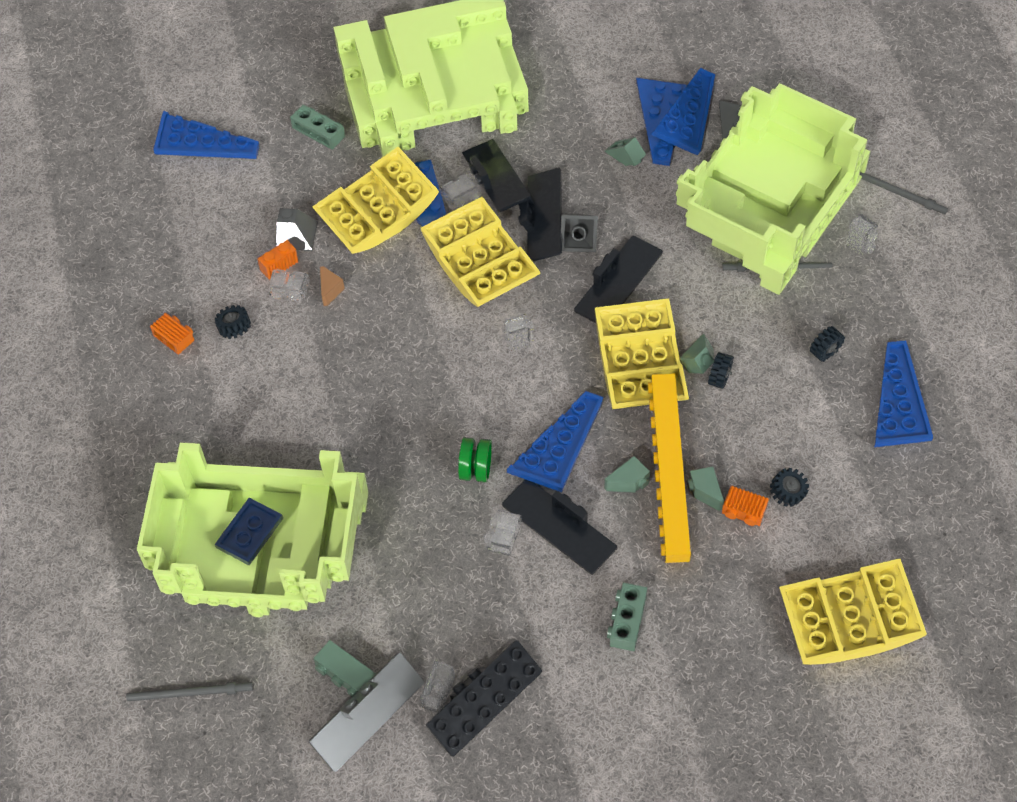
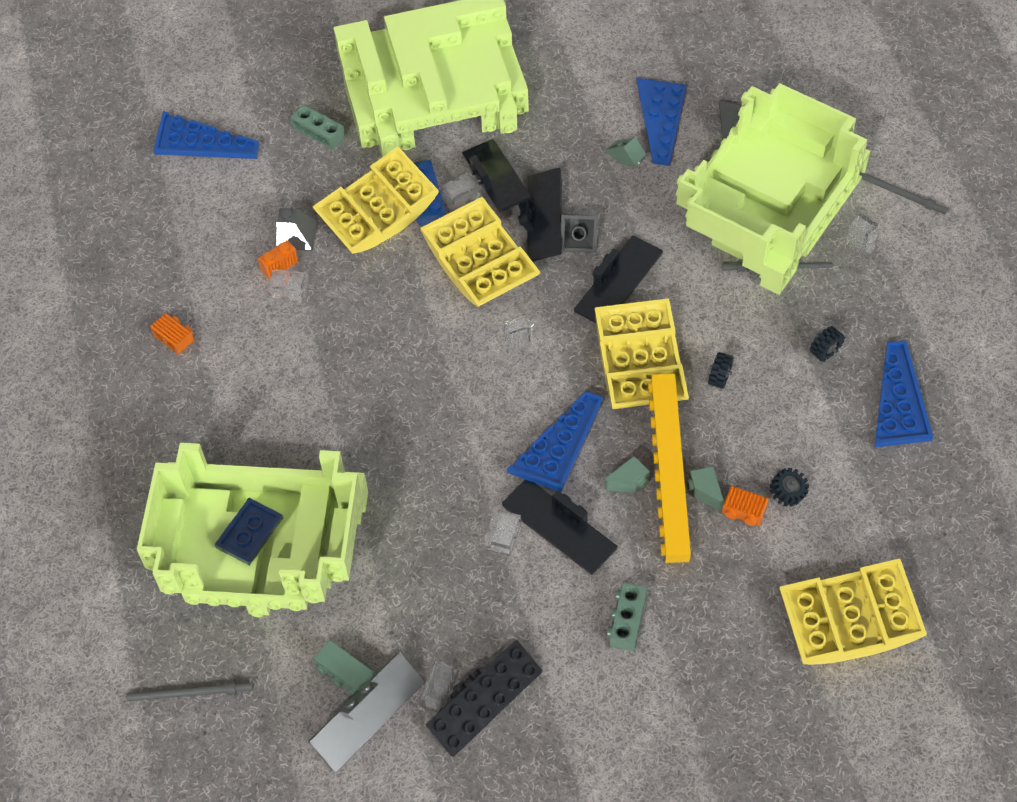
(232, 321): black wheel -> none
(330, 285): medium nougat slope -> none
(475, 459): green wheel -> none
(687, 117): blue wing -> none
(698, 356): sand green slope -> none

